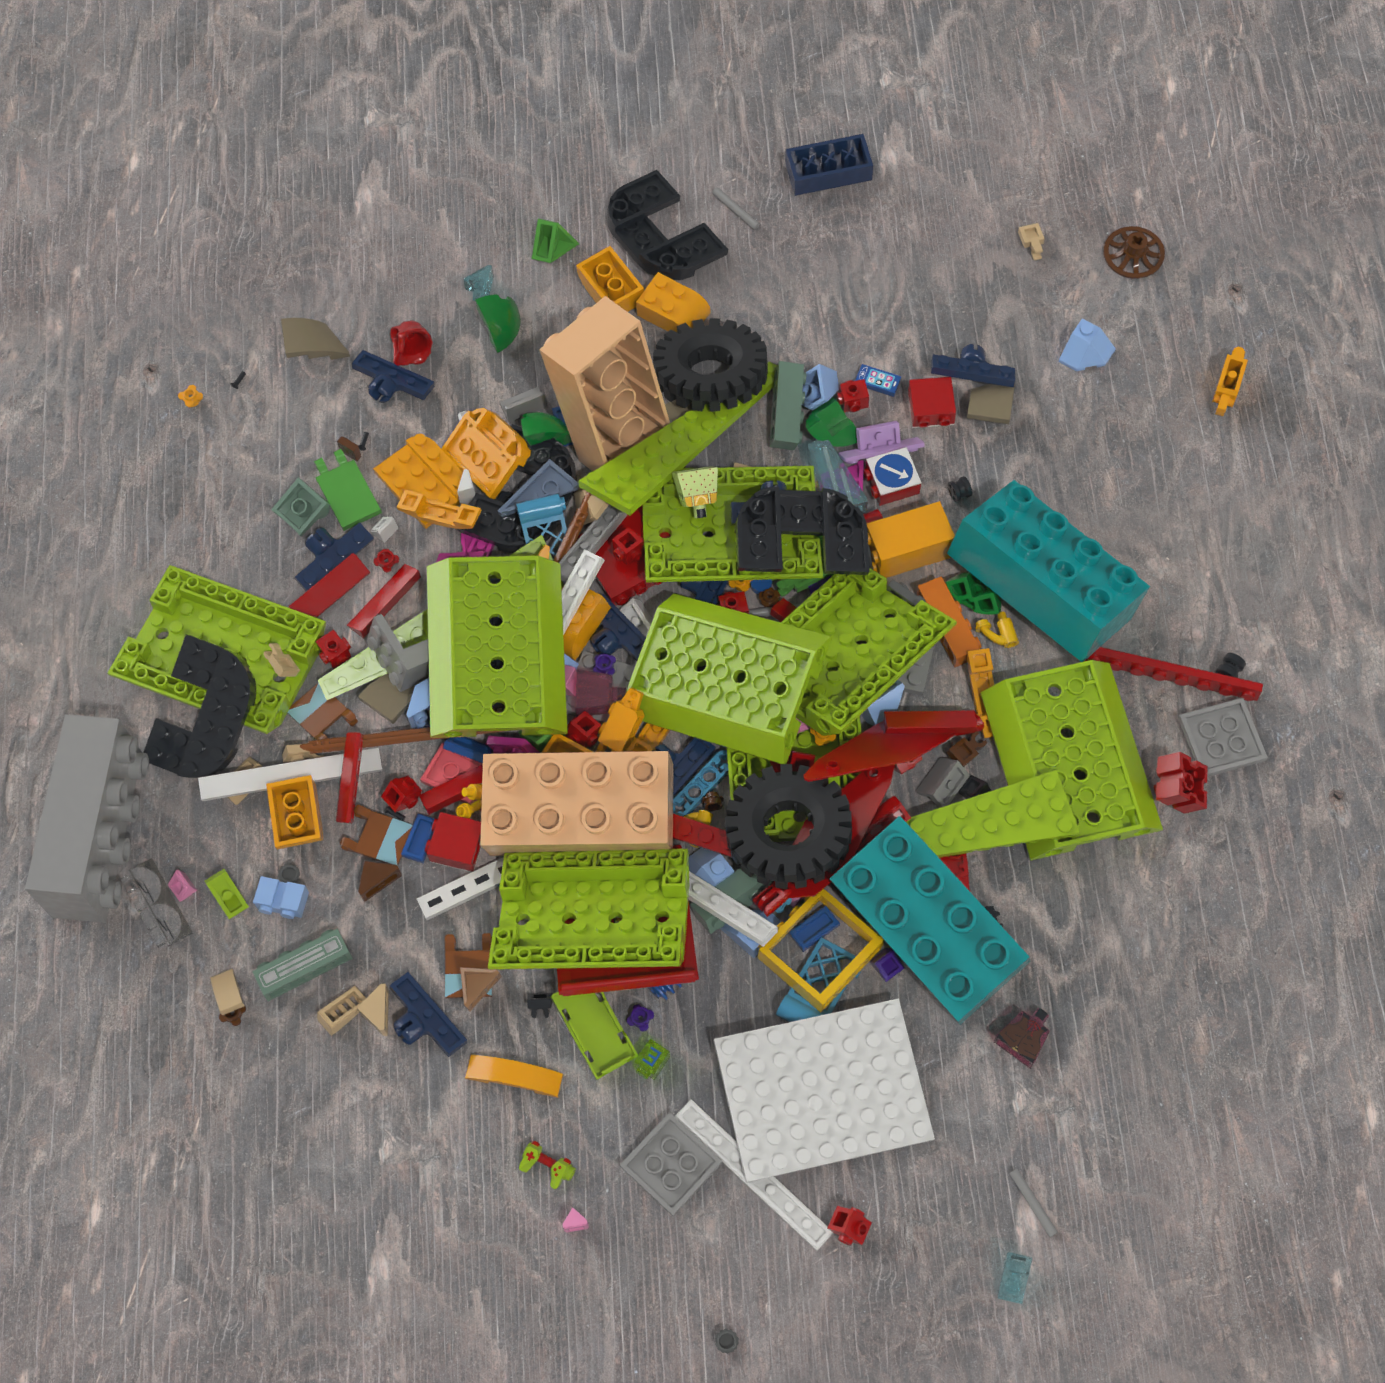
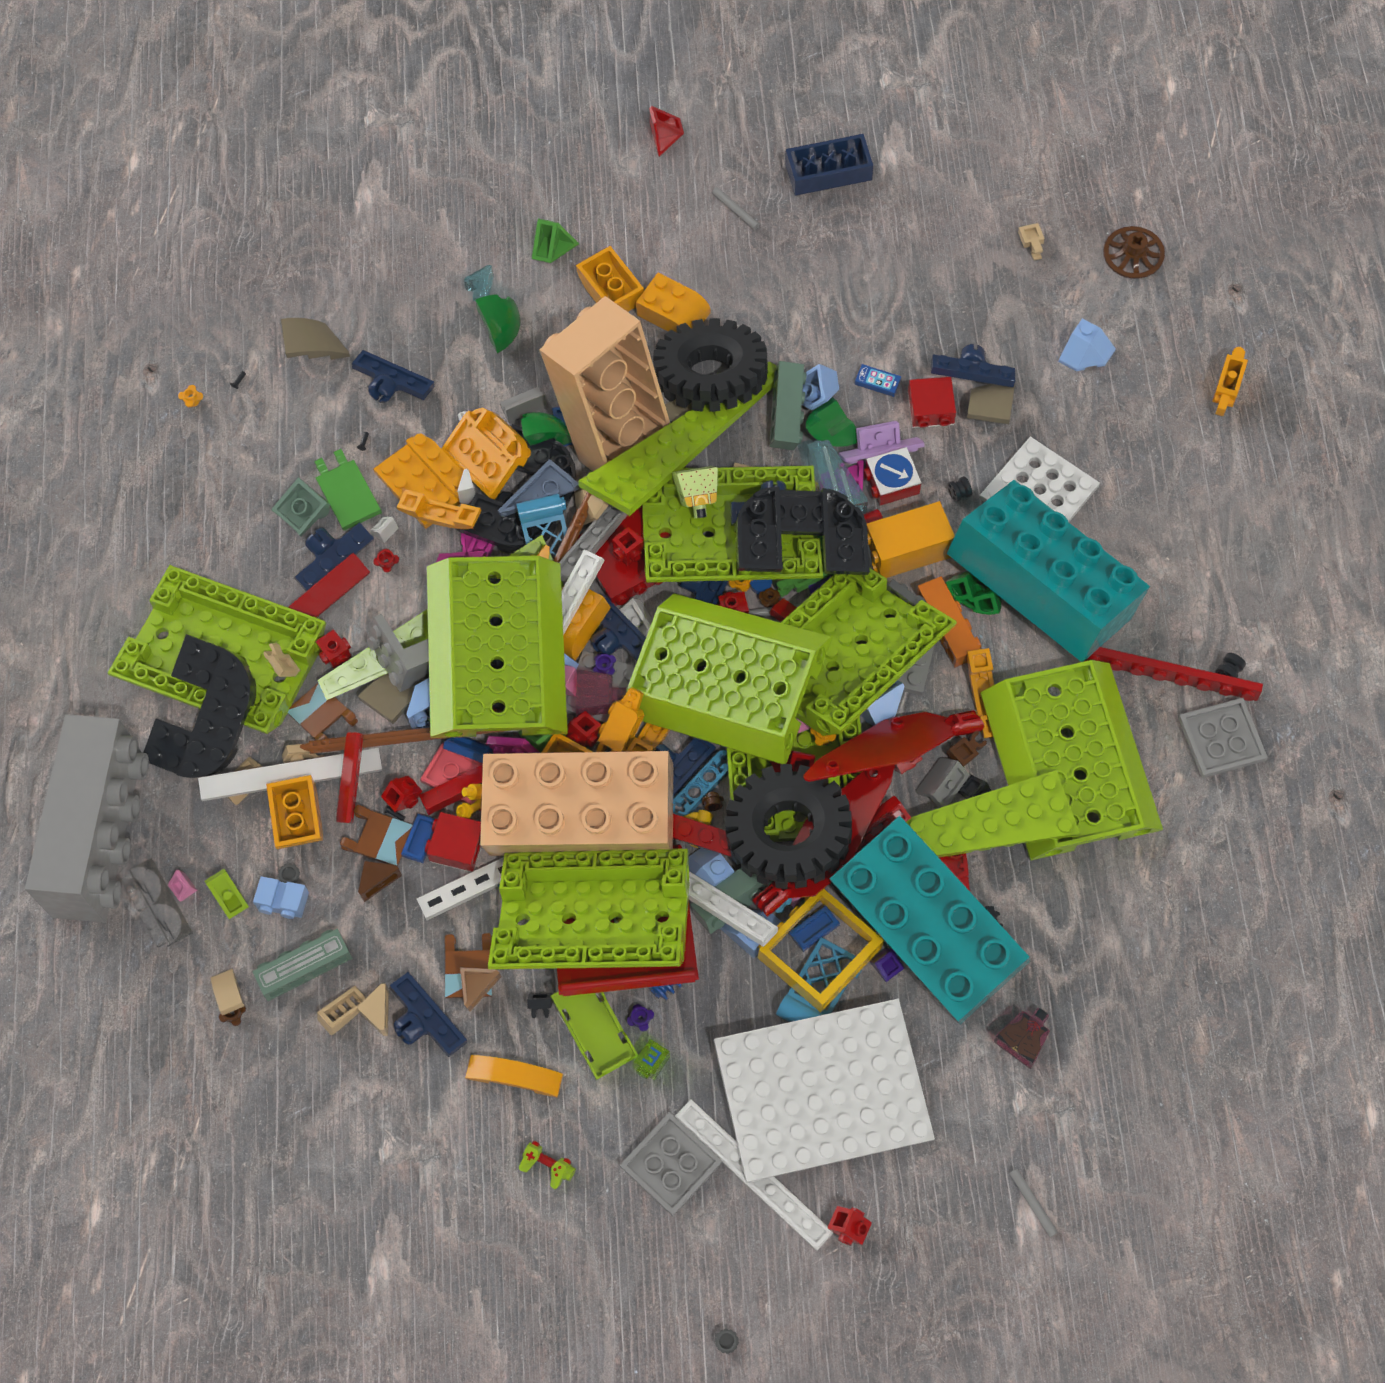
(349, 448): reddish brown tile -> none
(385, 599): red slope -> none
(410, 343): red piece -> none
(575, 1222): bright pink slope -> none
(646, 243): black plate -> none
(665, 129): none -> red slope
(853, 395): red brick -> none
(929, 722): red slope -> none
(1007, 636): yellow plant -> none
(1014, 1277): clear light blue slope -> none
(1054, 489): none -> white piece
(1181, 782): red brick -> none

